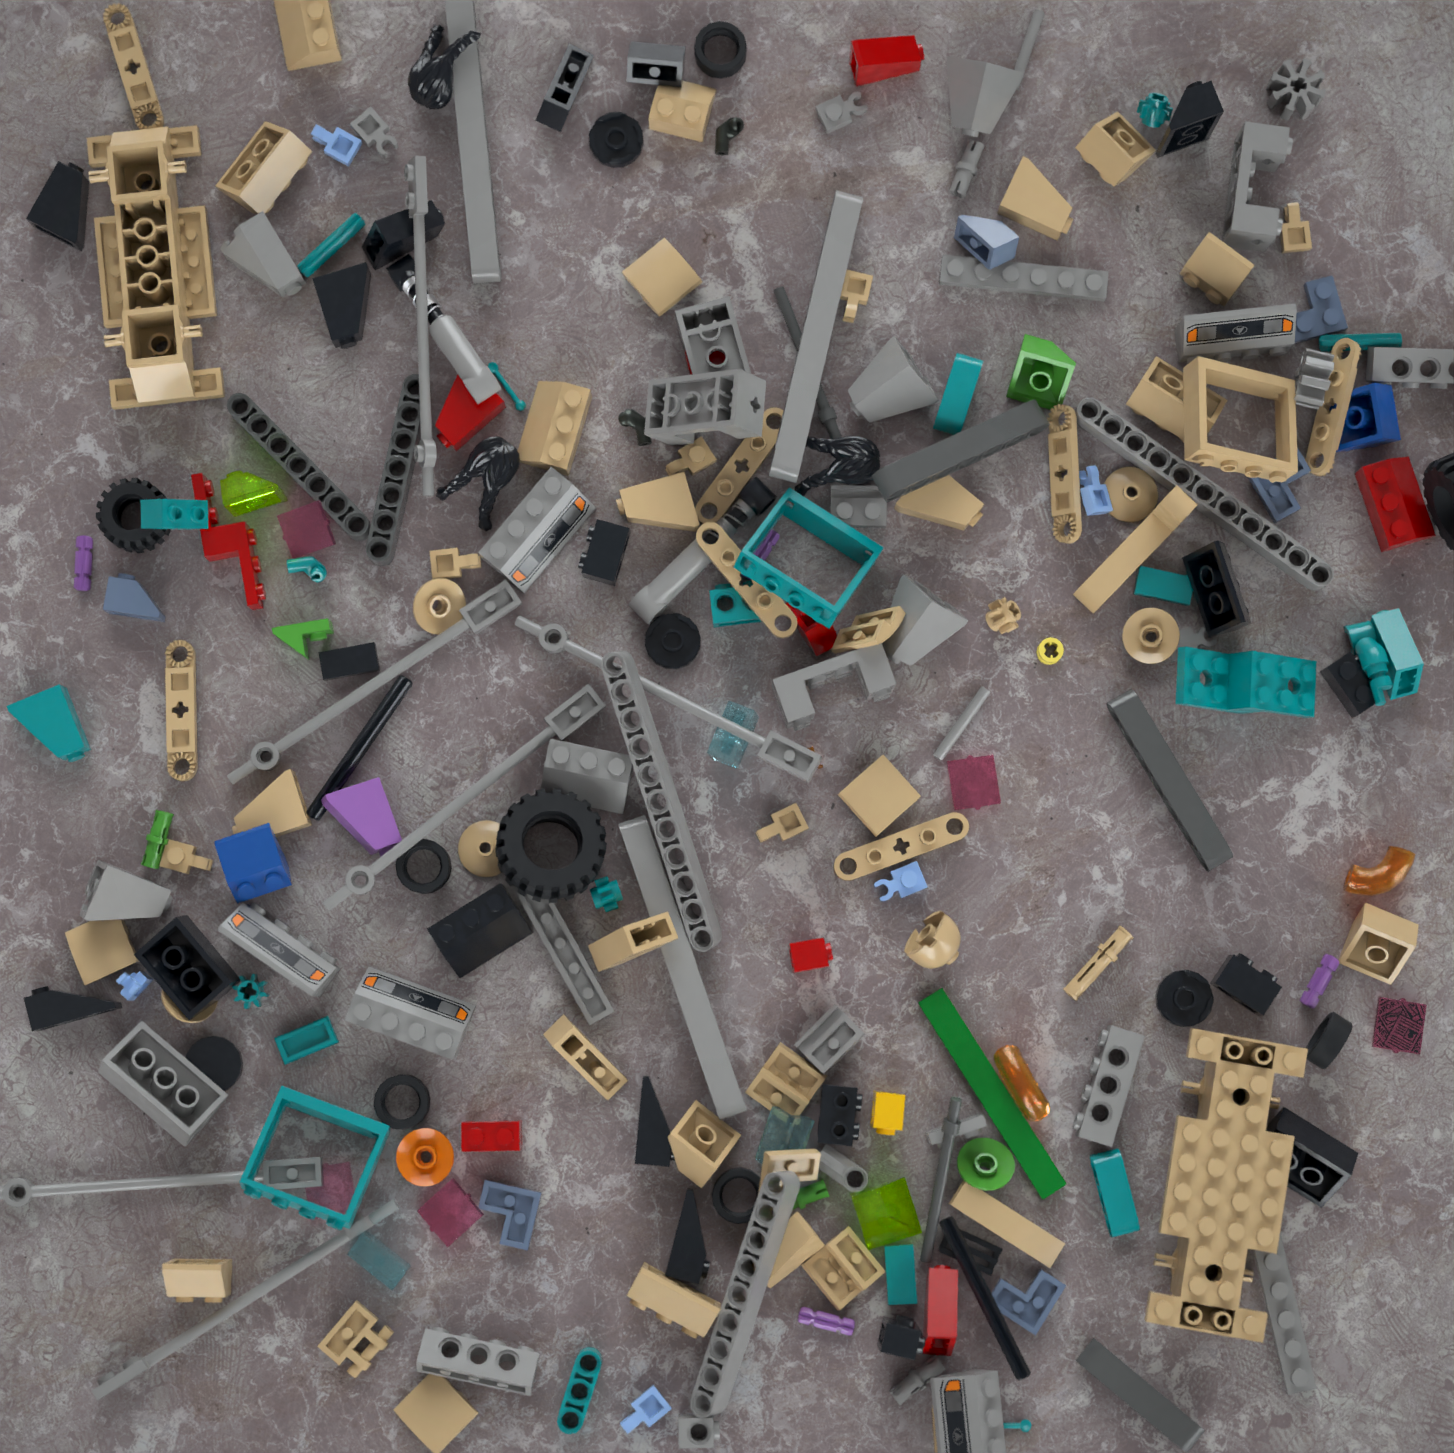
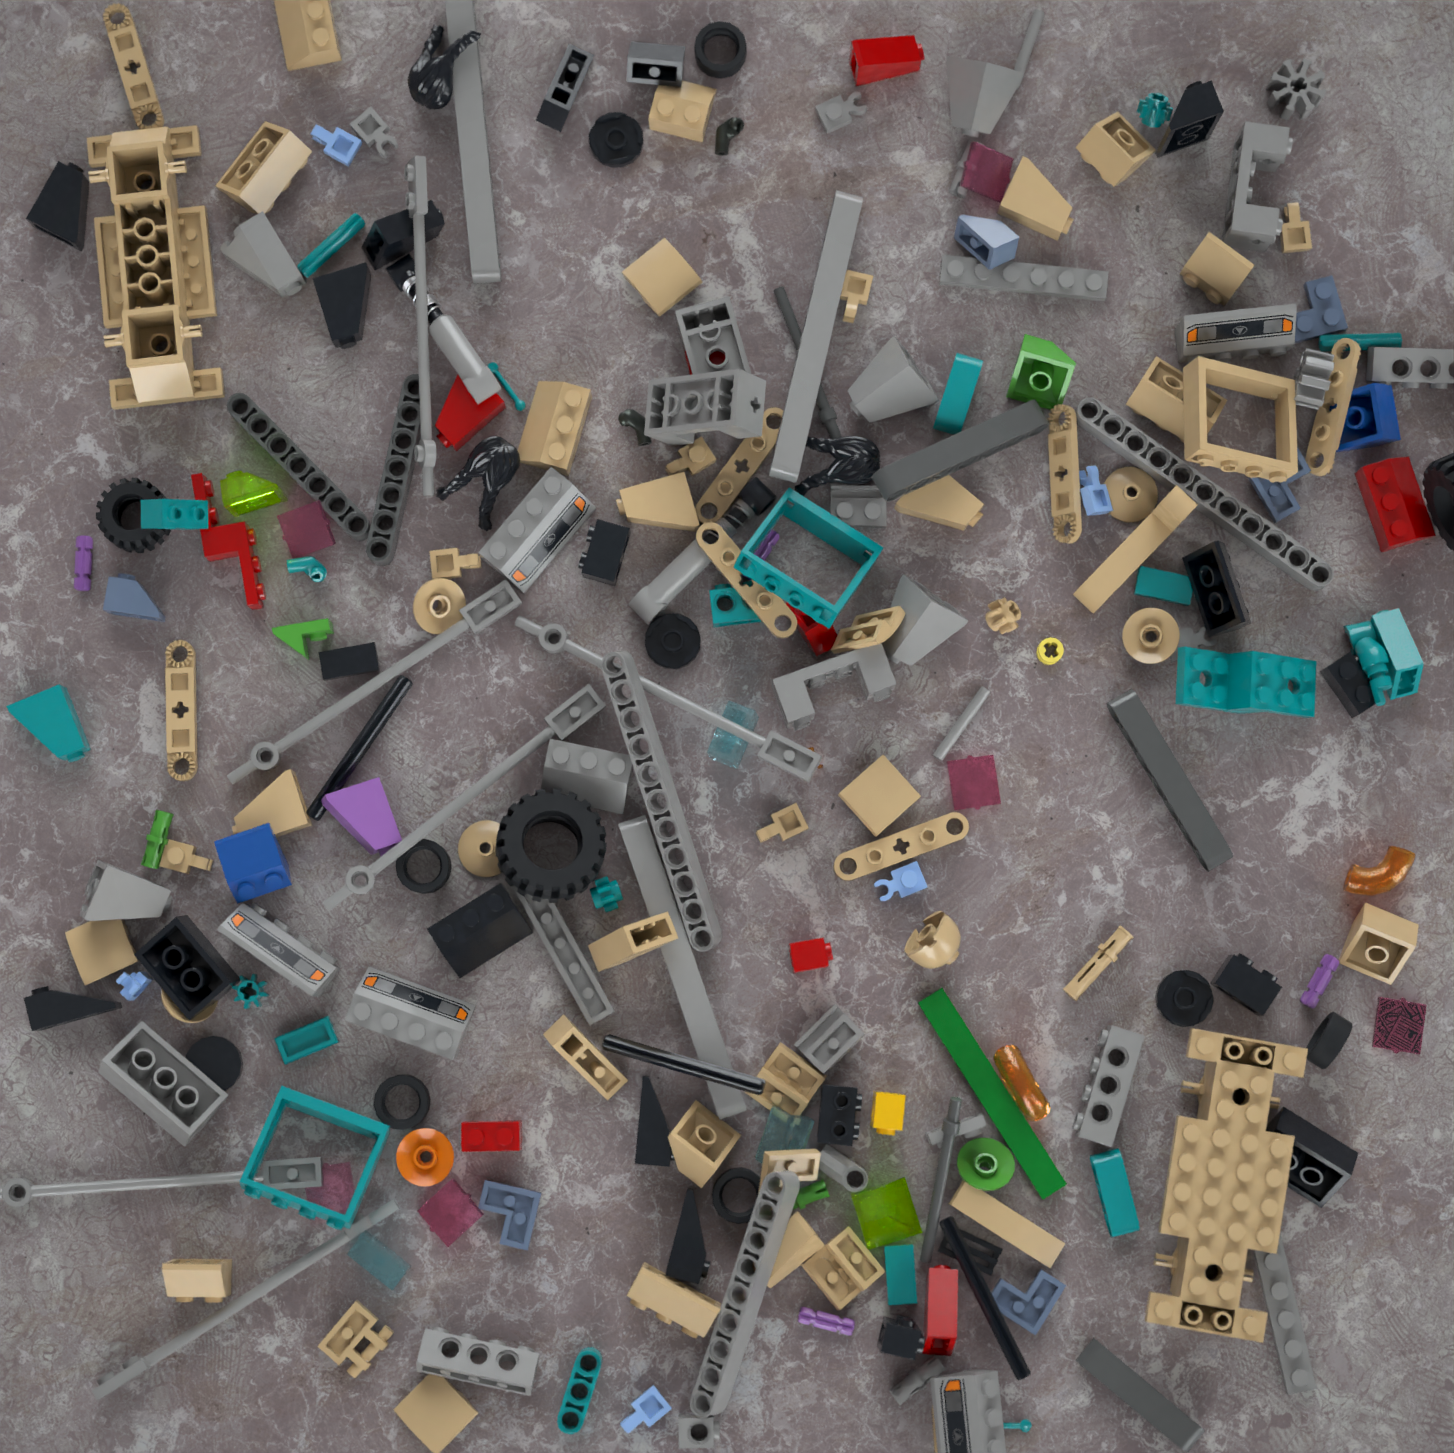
(684, 1064): none -> black axle
(986, 172): none -> clear pink piece

